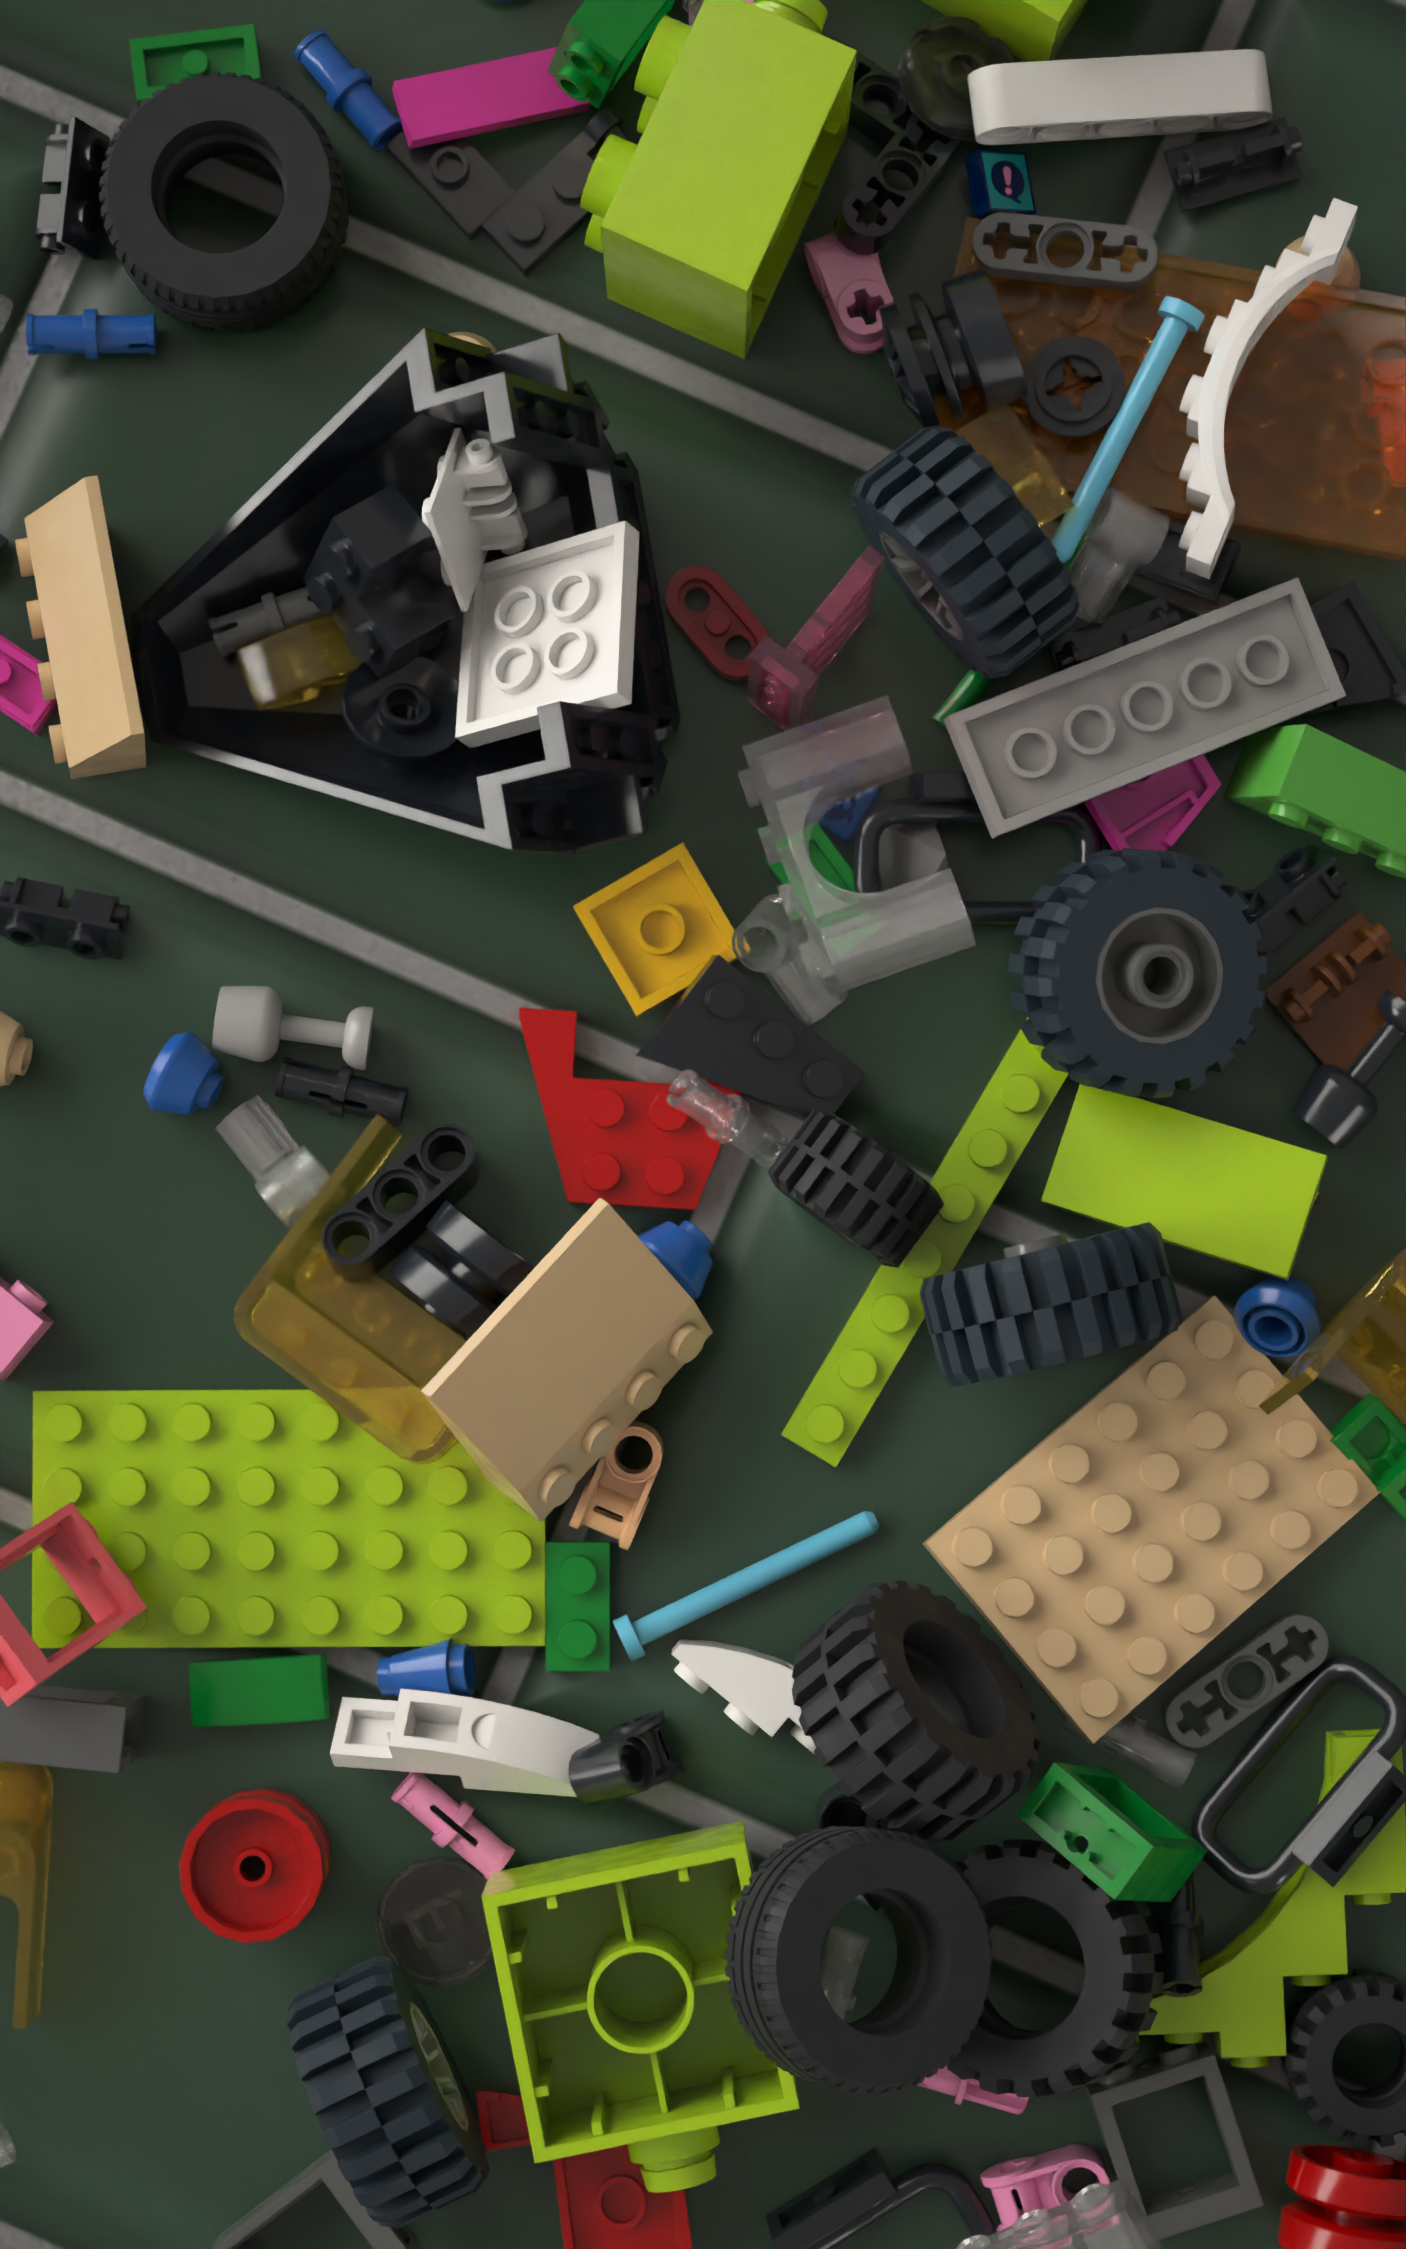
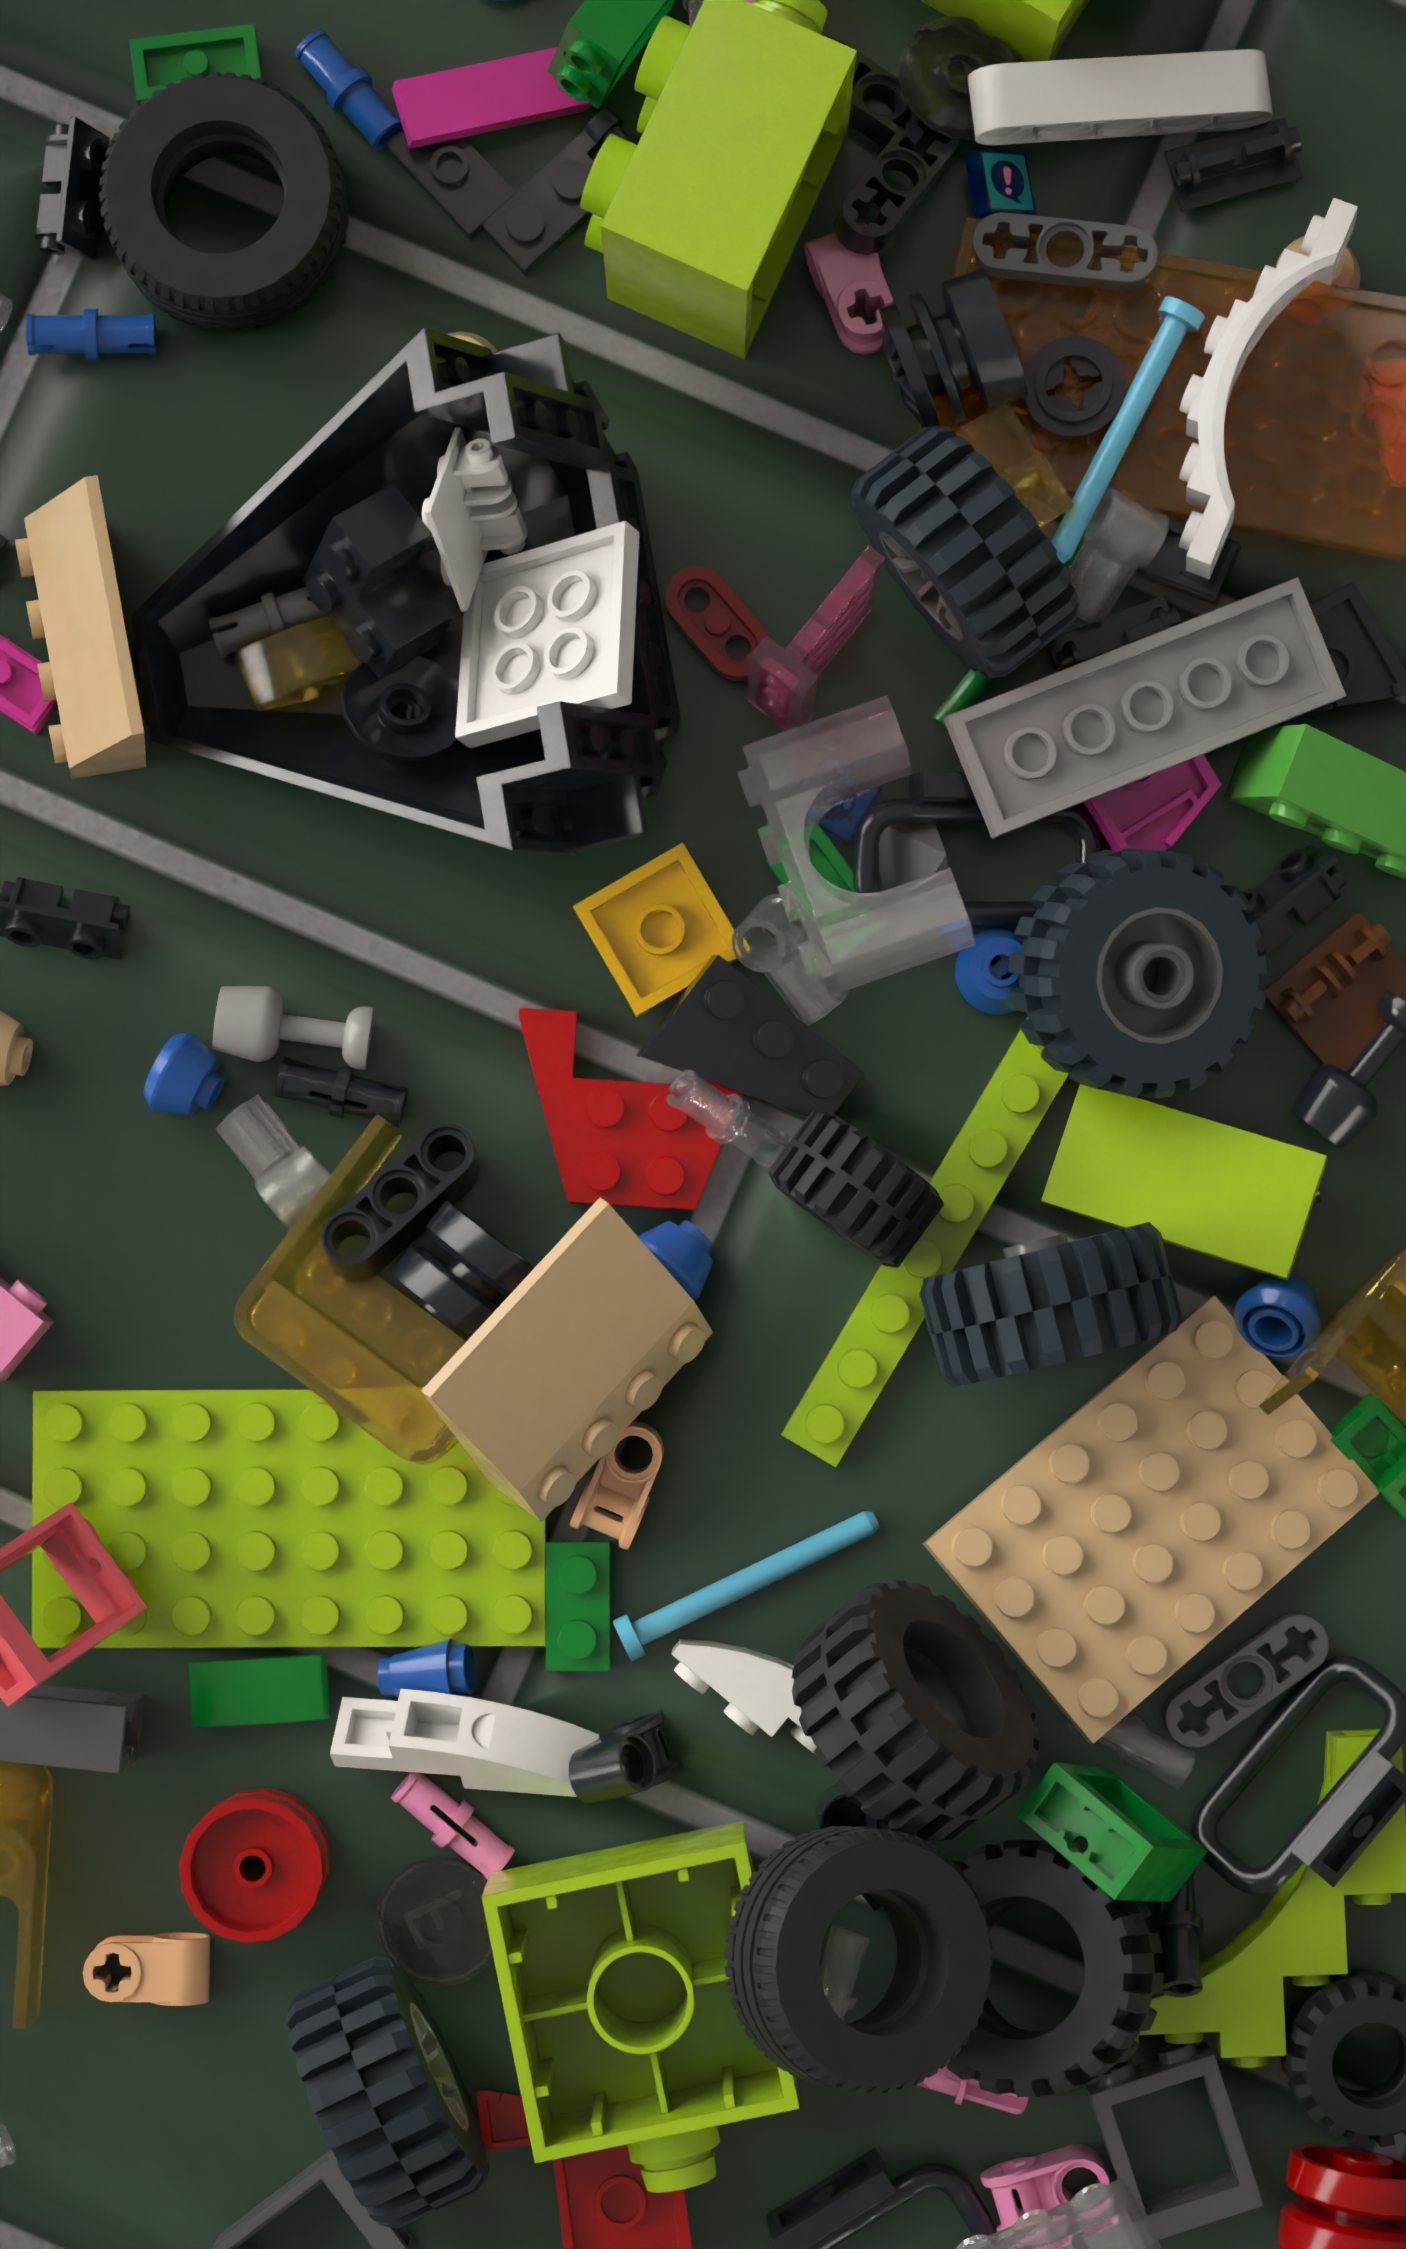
(164, 1969): none -> light nougat piece
(982, 982): none -> blue cone

